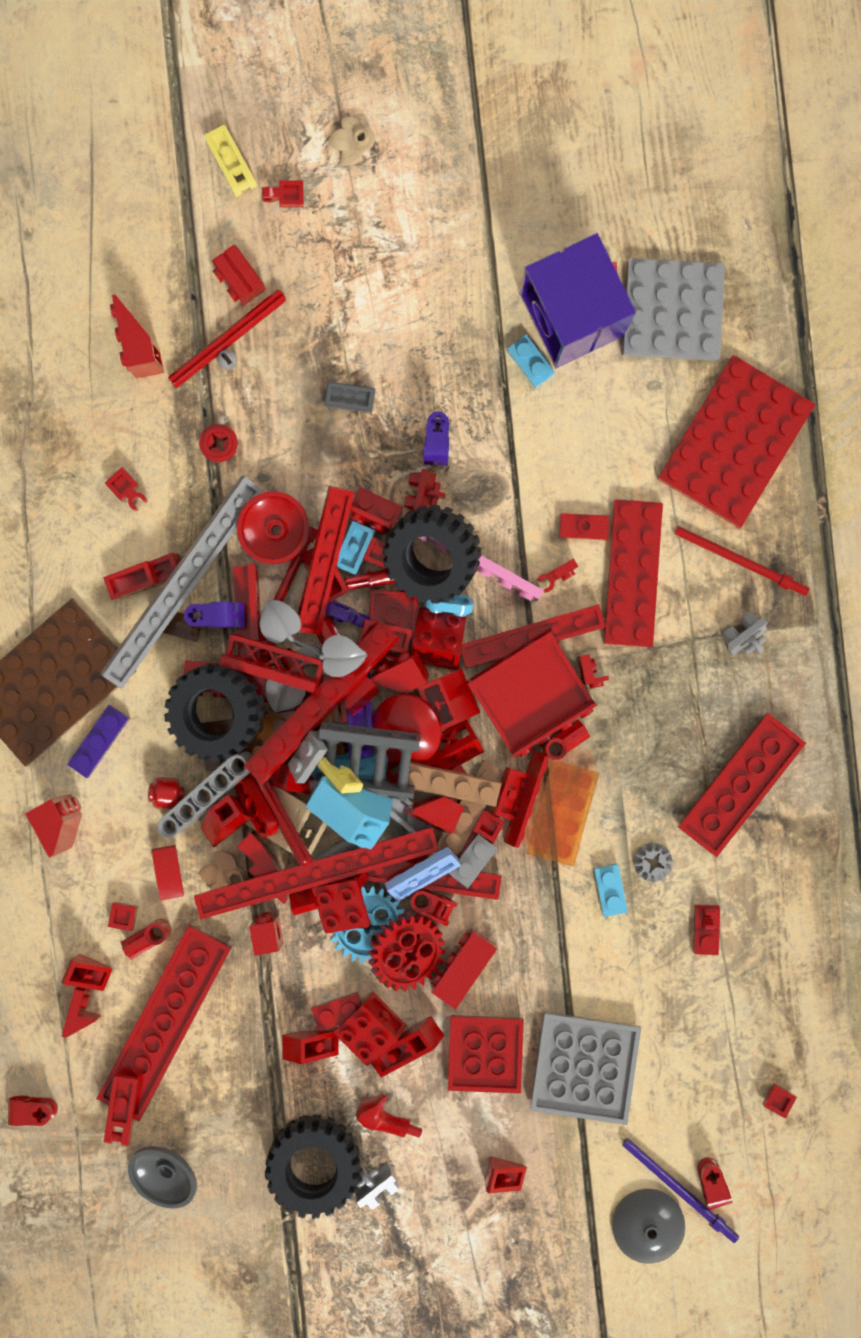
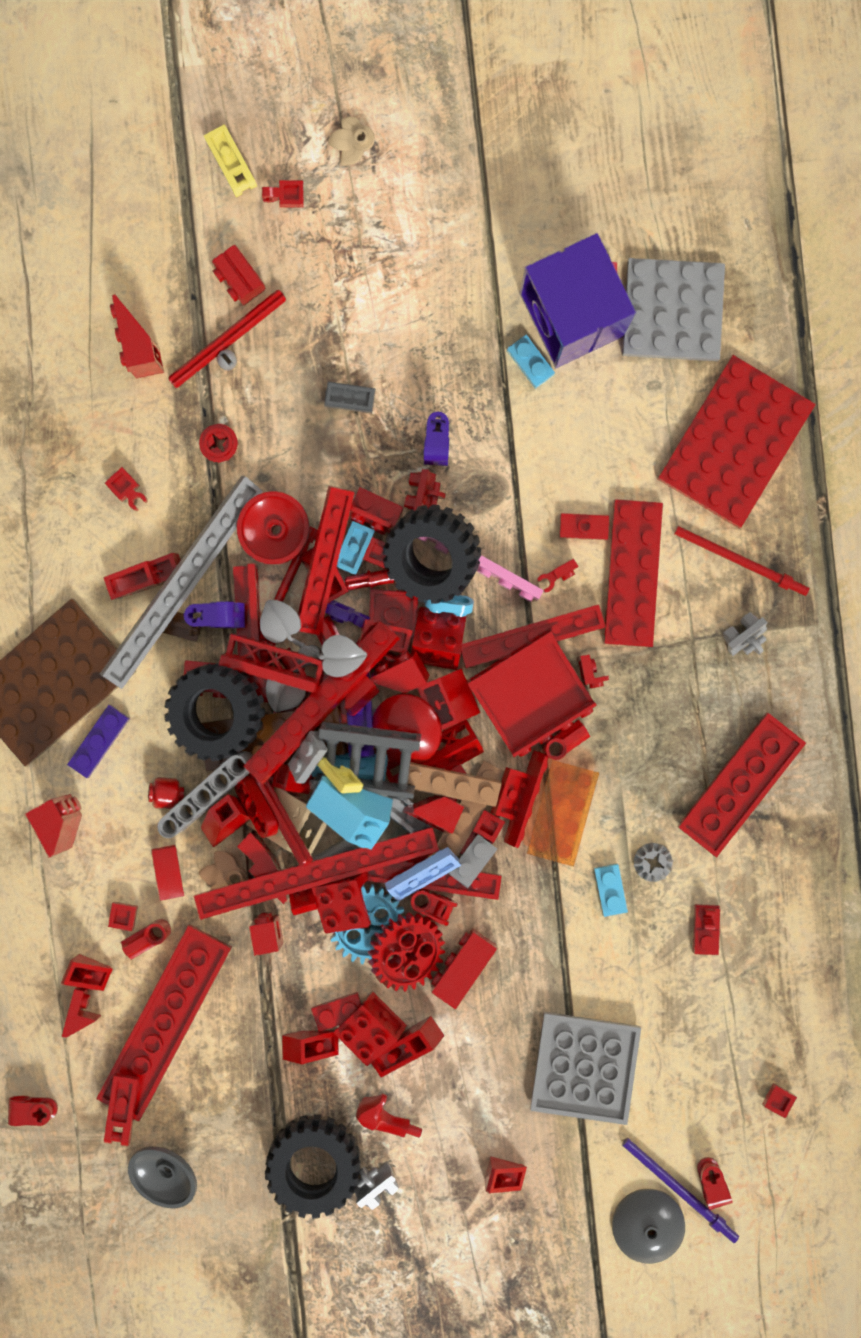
(485, 1054): red plate -> none

